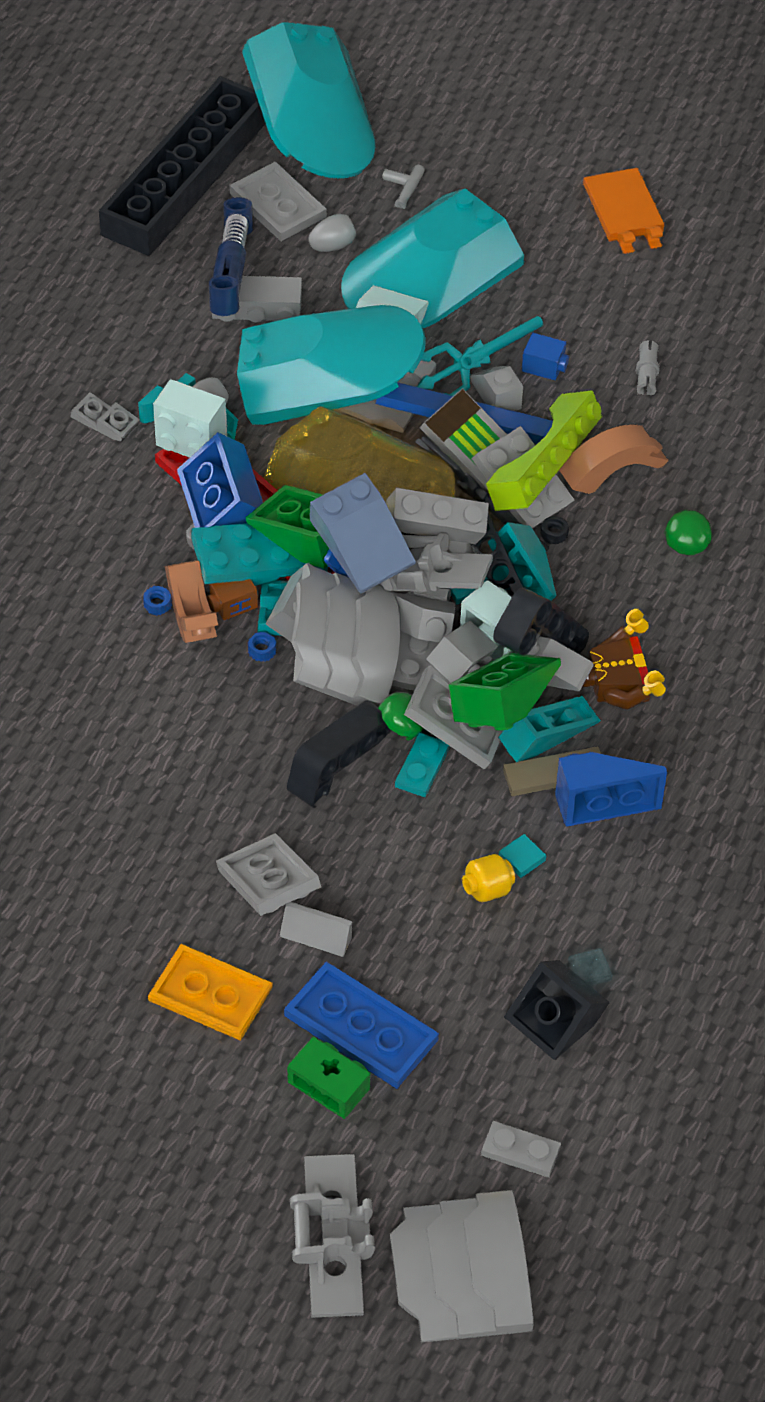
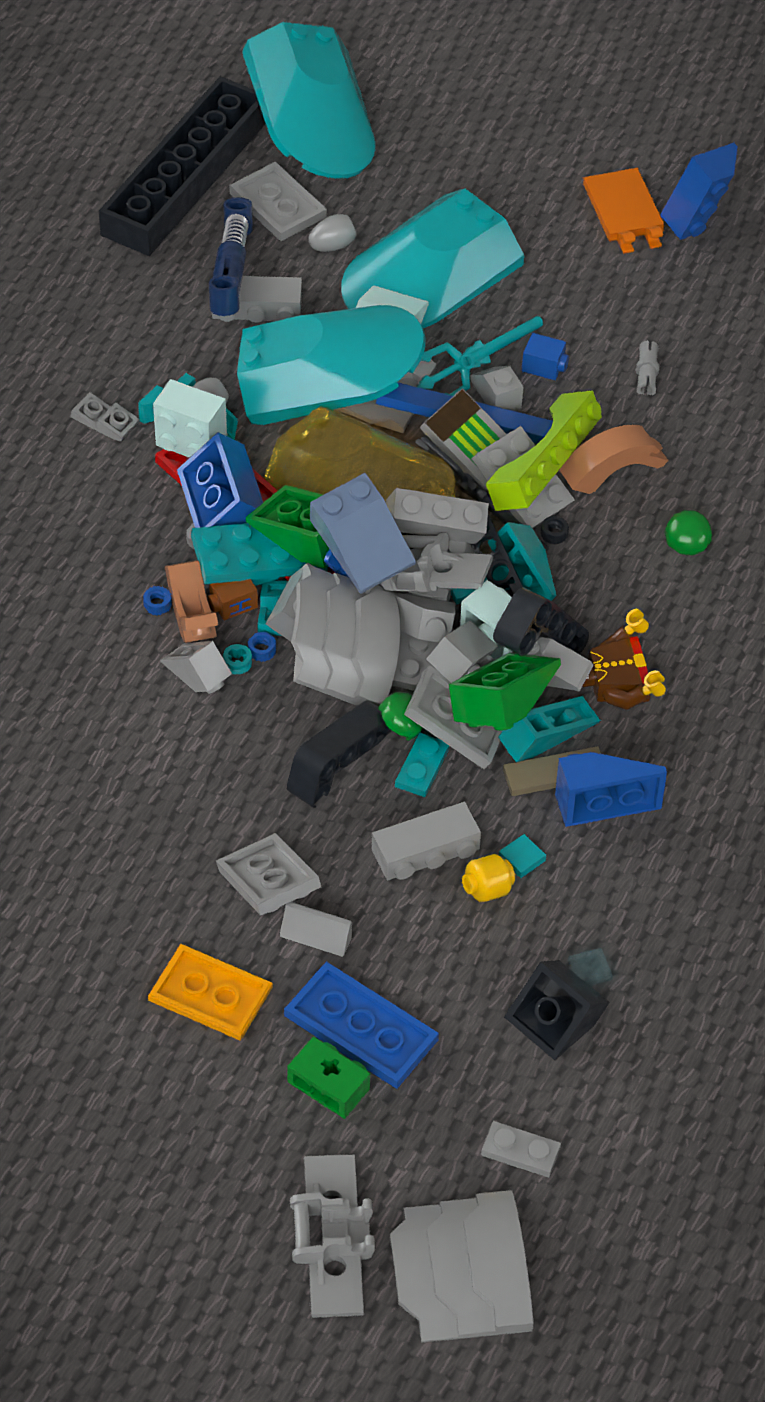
(198, 666): none -> light grey slope
(237, 651): none -> teal bush
(409, 181): light grey piece -> none
(426, 841): none -> light grey brick
(700, 191): none -> blue slope

